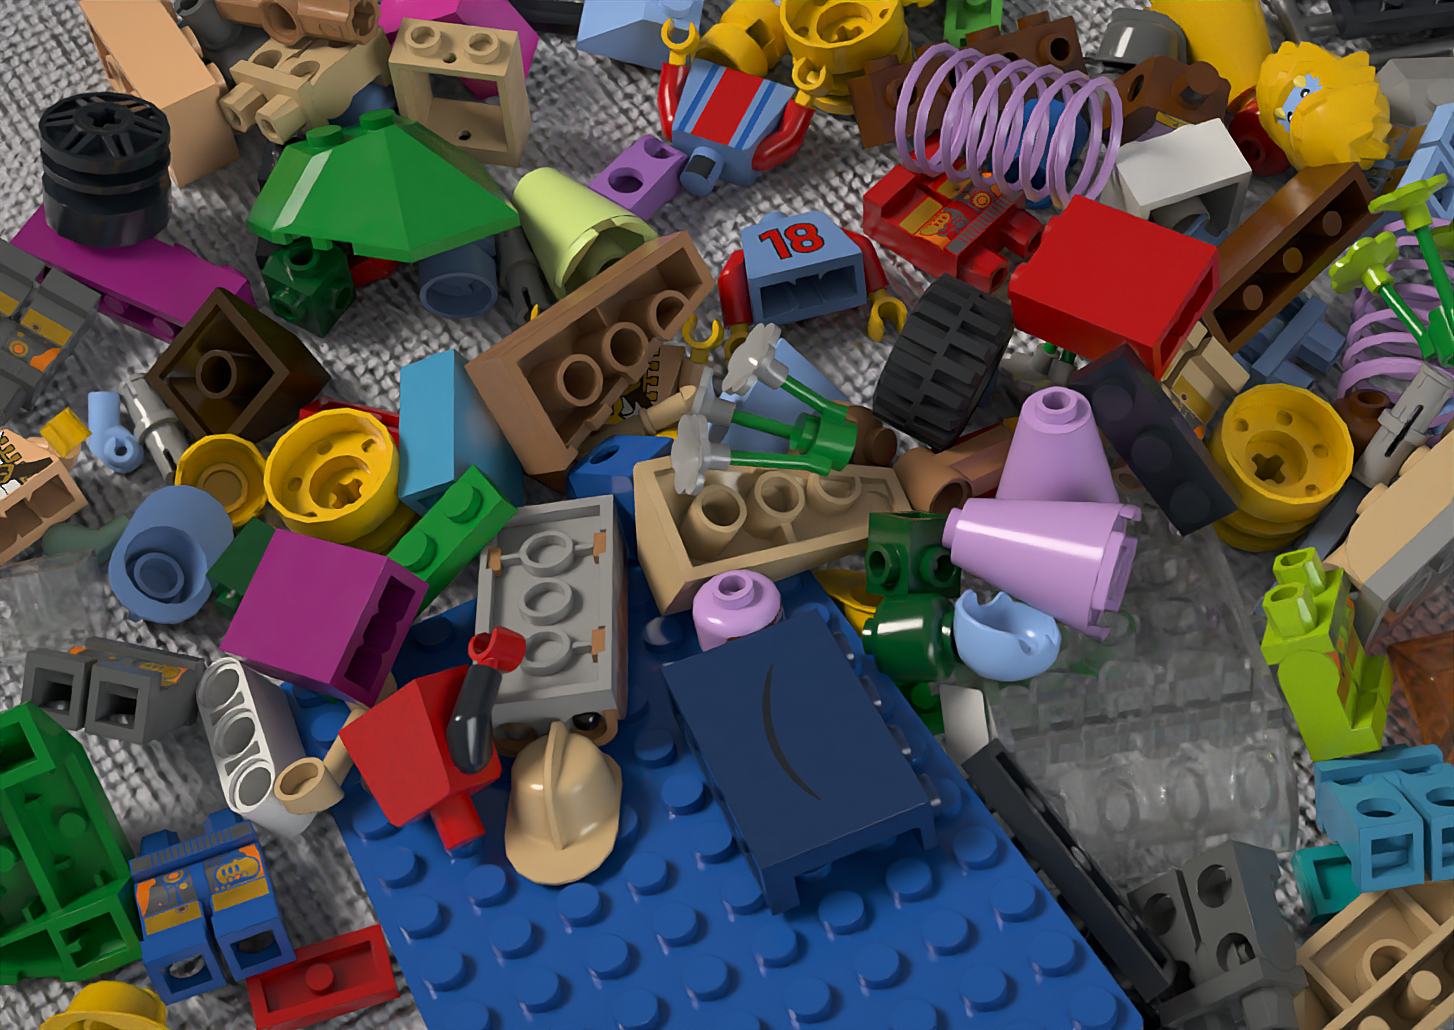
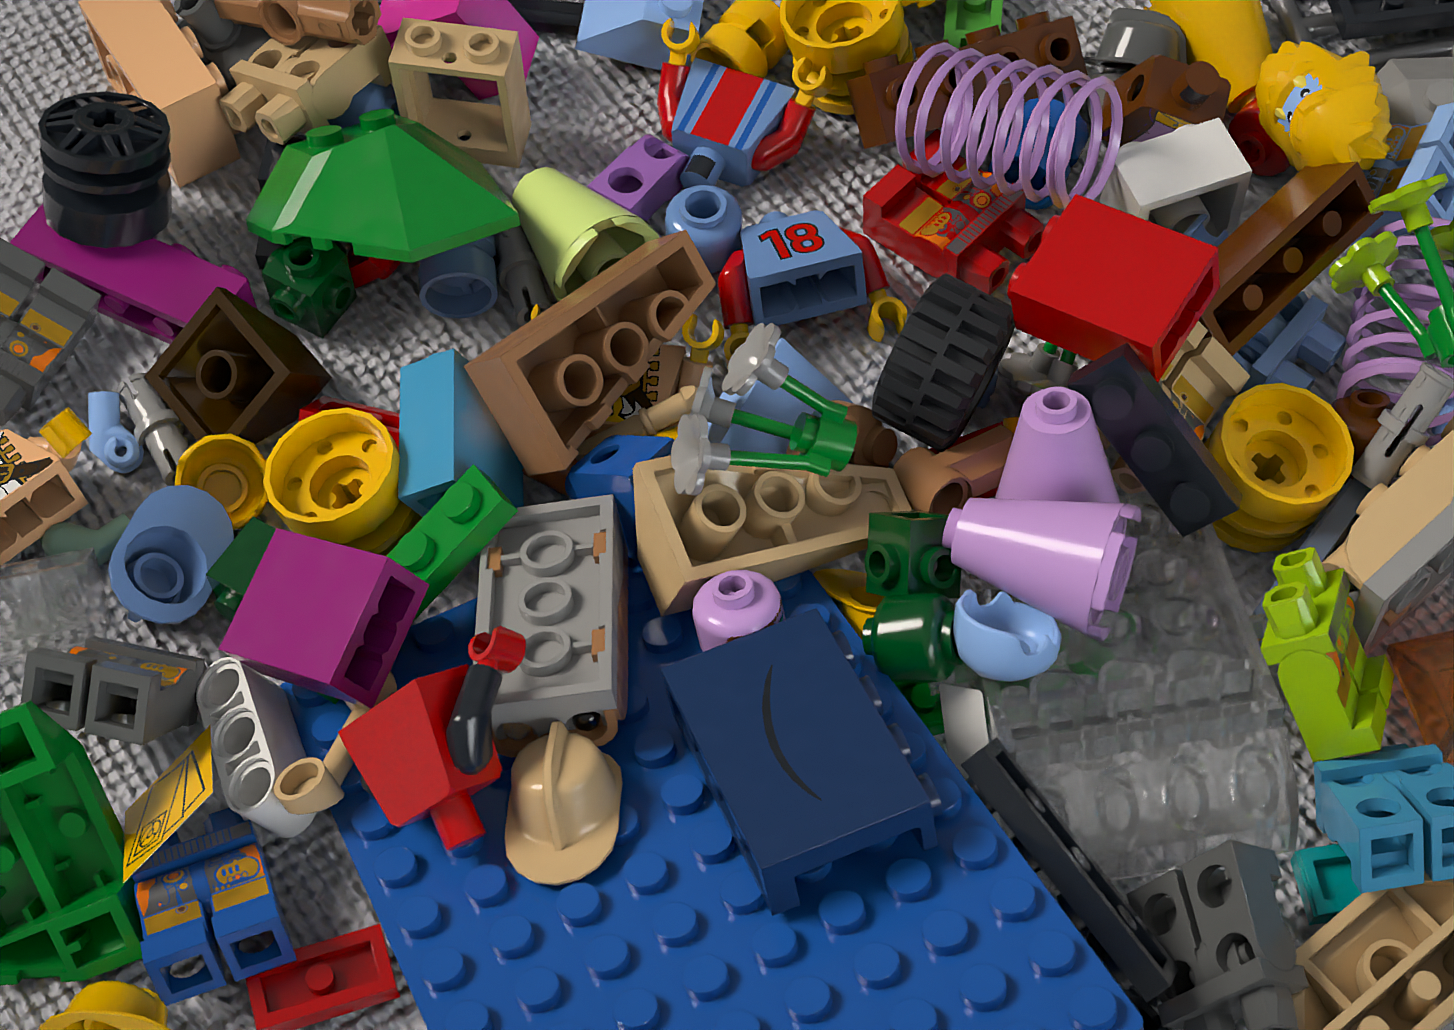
(168, 803): none -> yellow sticker
(711, 221): none -> medium blue head

